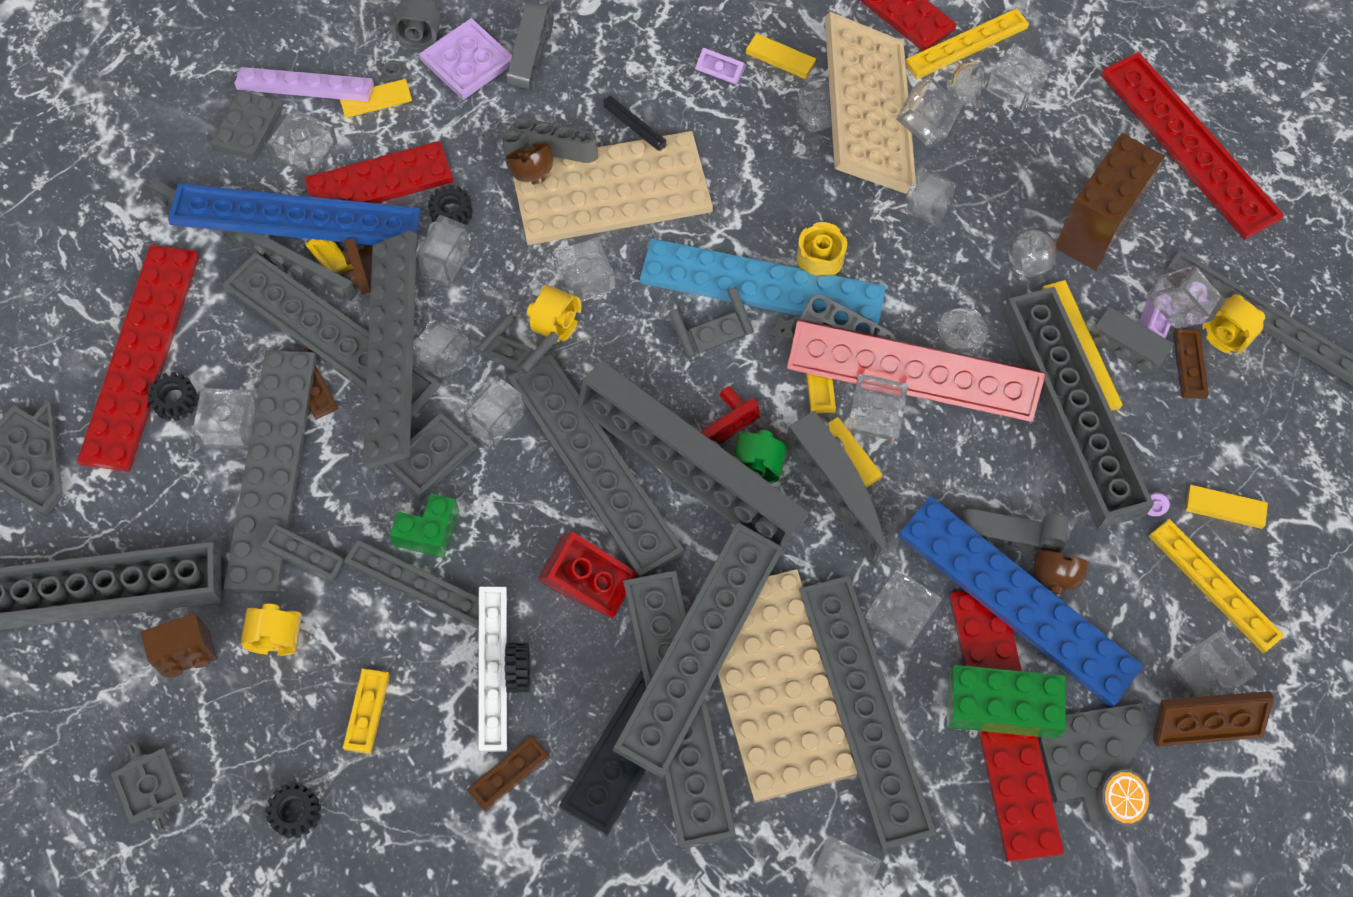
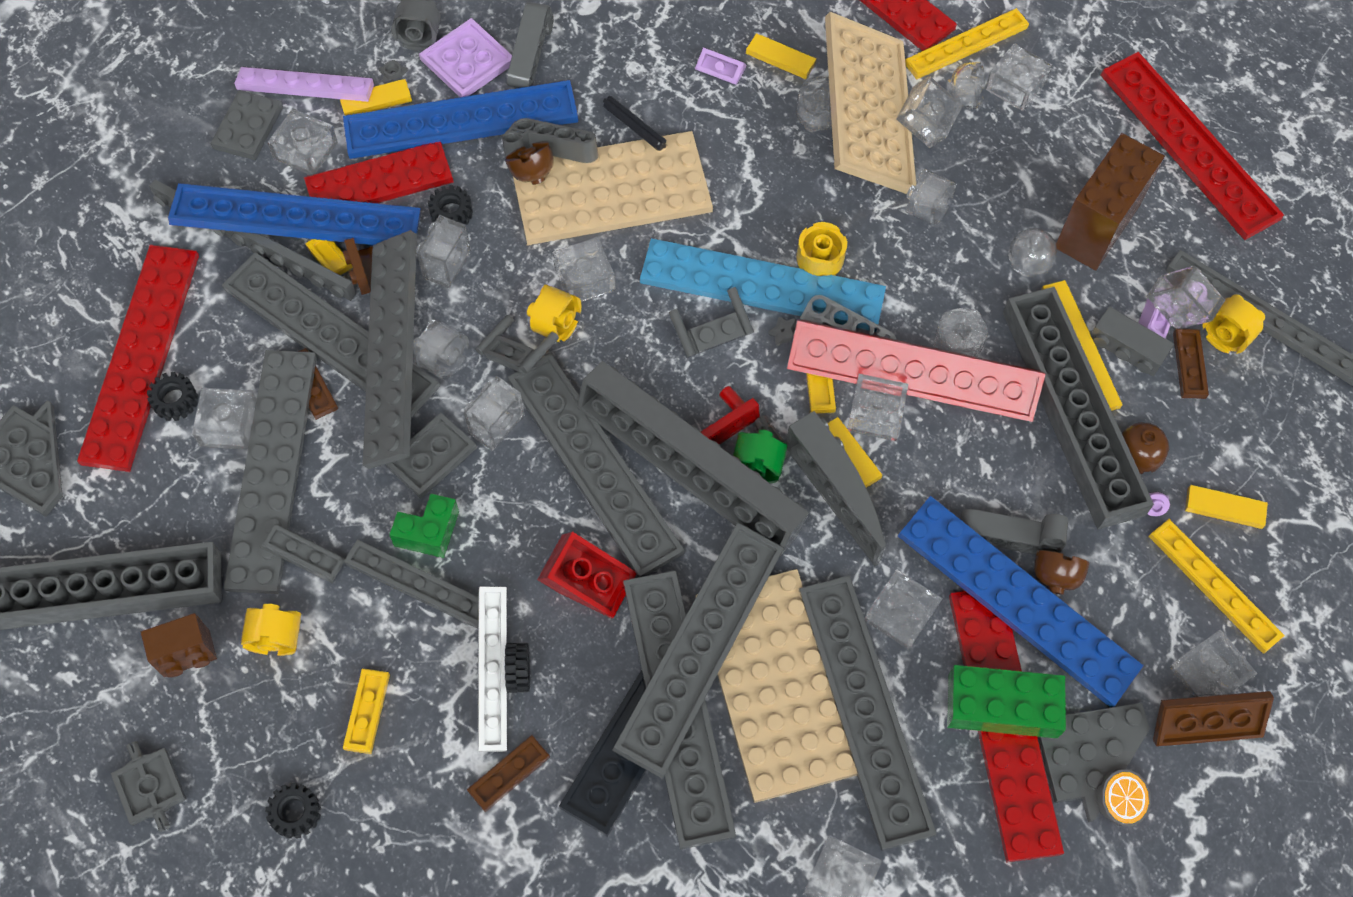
(457, 119): none -> blue plate
(1147, 446): none -> reddish brown cylinder

